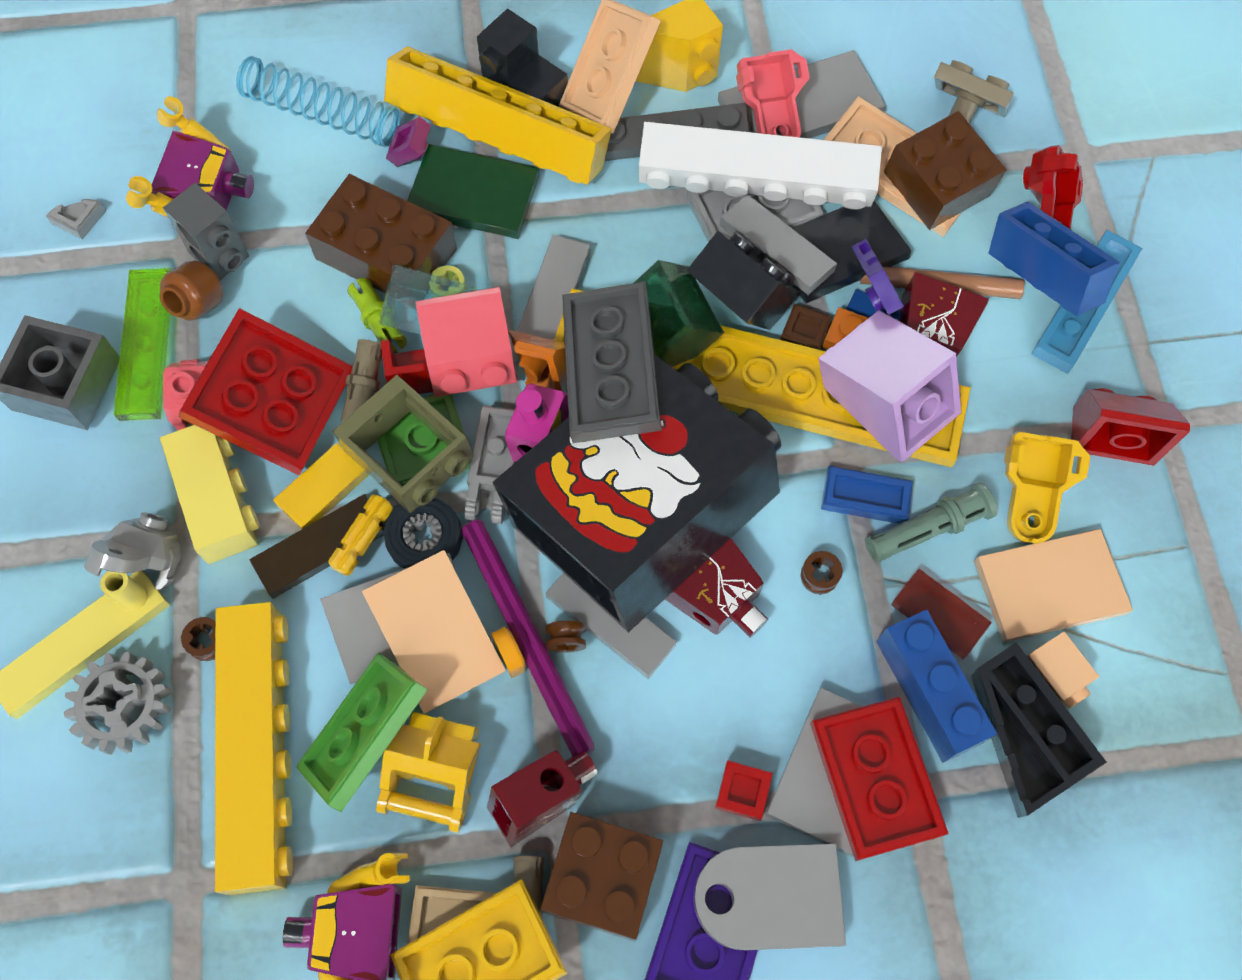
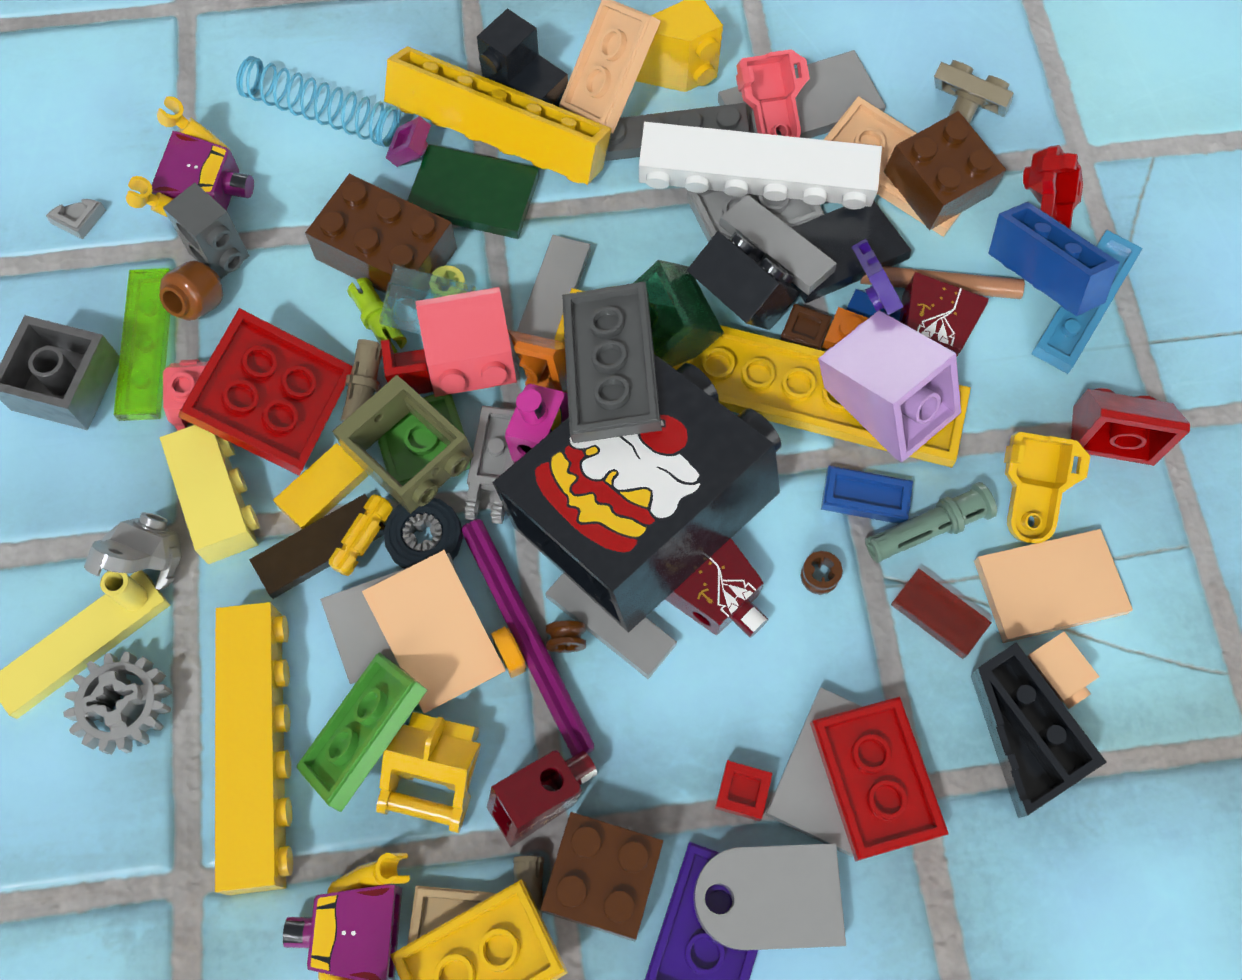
(190, 641): reddish brown bush -> none
(935, 686): blue brick -> none

